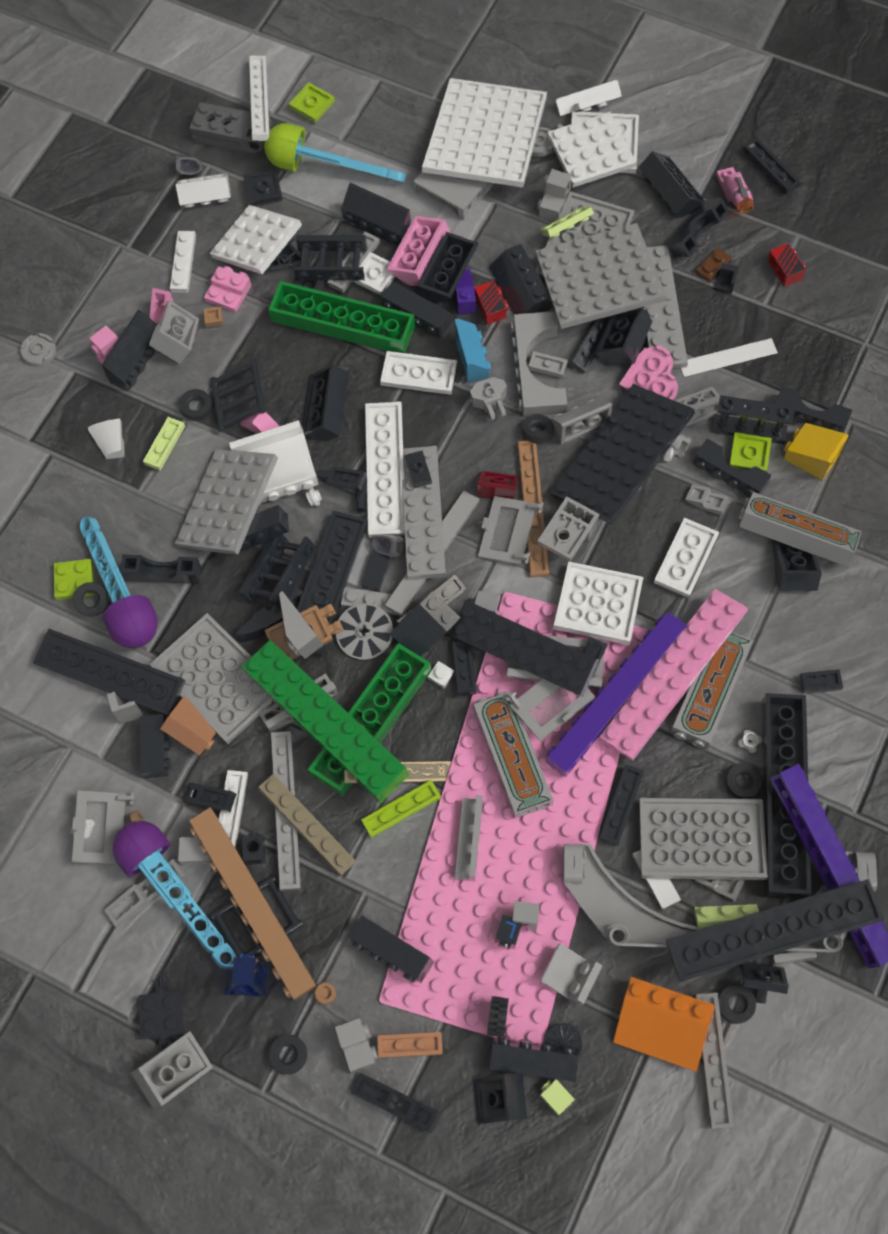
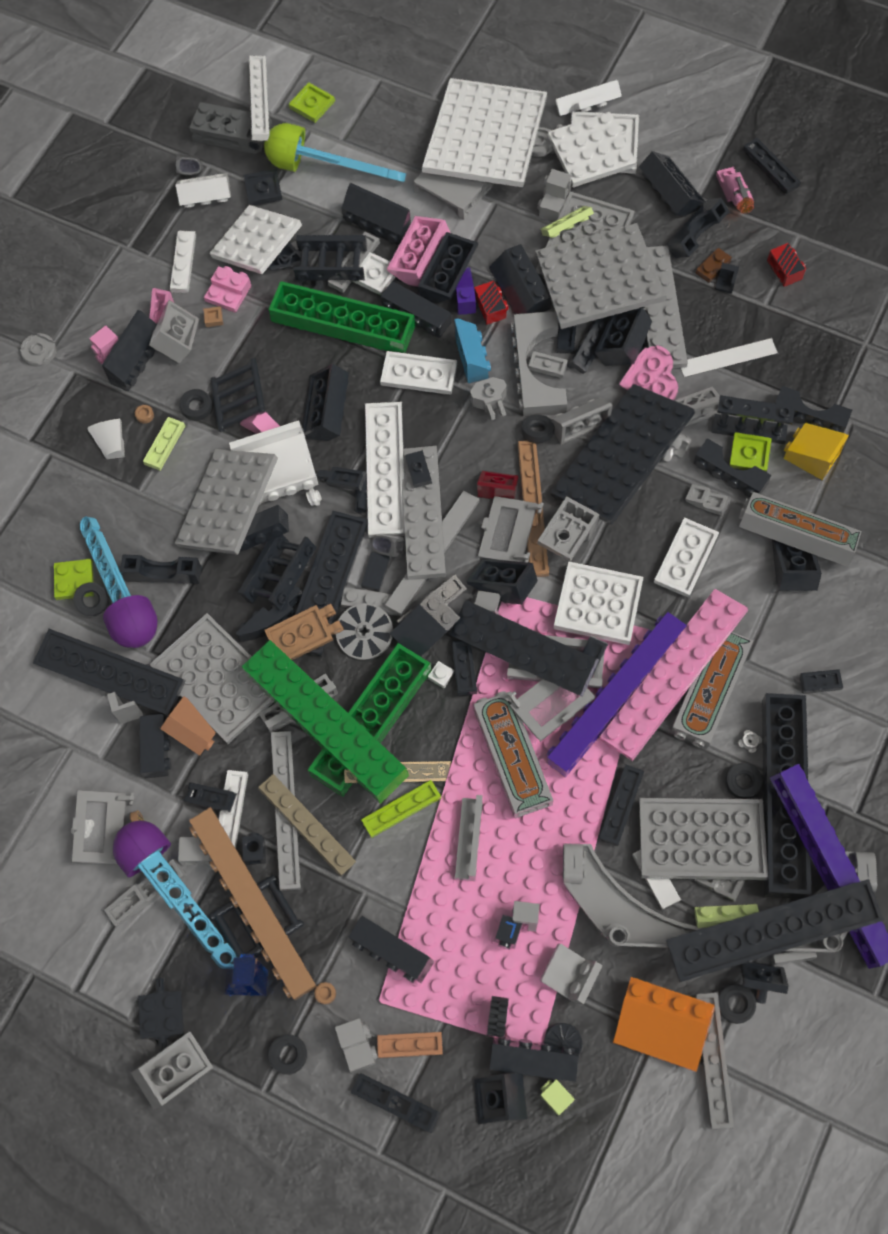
(144, 414): none -> medium nougat tile
(302, 638): light grey slope -> none
(507, 578): none -> black slope
(566, 340): none -> black tile

